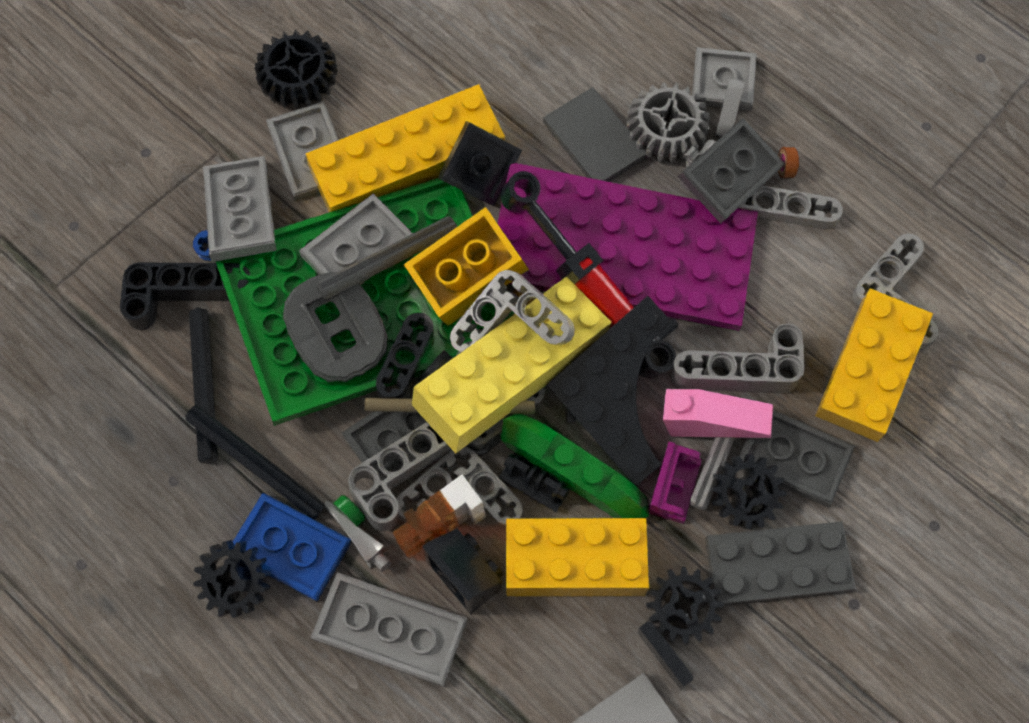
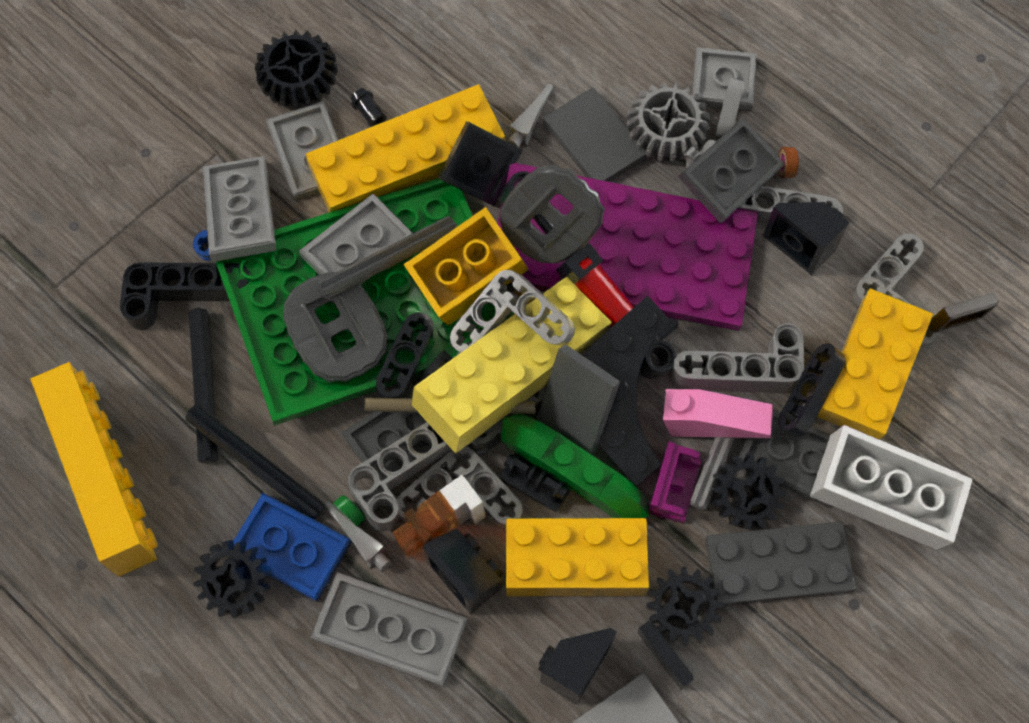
(94, 469): none -> yellow brick
(363, 101): none -> black pin
(524, 125): none -> light grey piece
(569, 231): none -> dark grey piece
(575, 662): none -> black slope
(578, 399): none -> dark grey tile
(806, 232): none -> black slope
(829, 373): none -> black beam
(891, 488): none -> white brick
(963, 312): none -> dark brown tile

